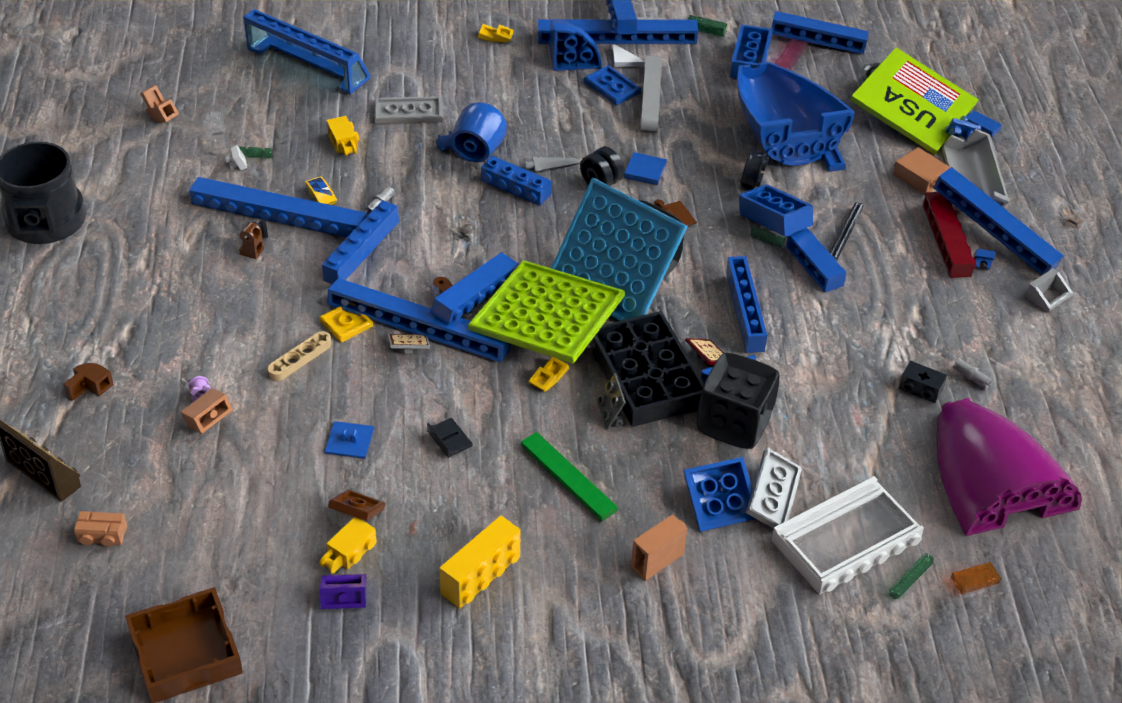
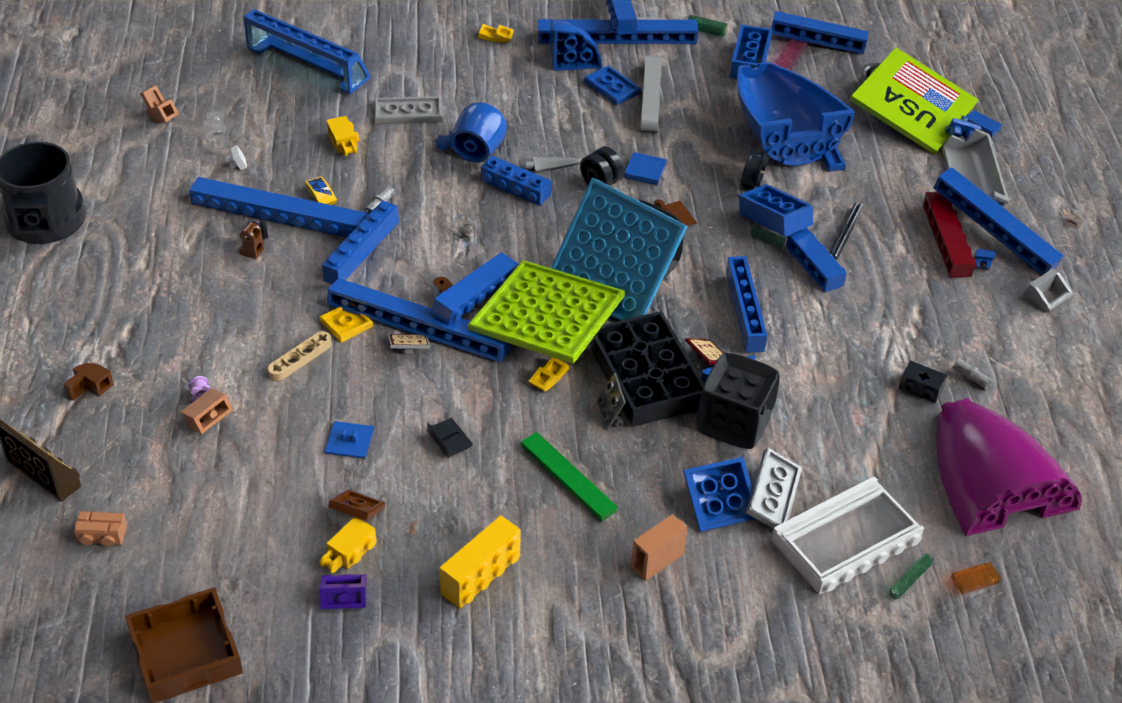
(256, 152): clear green axle -> none
(625, 59): white tile -> none
(919, 170): nougat brick -> none

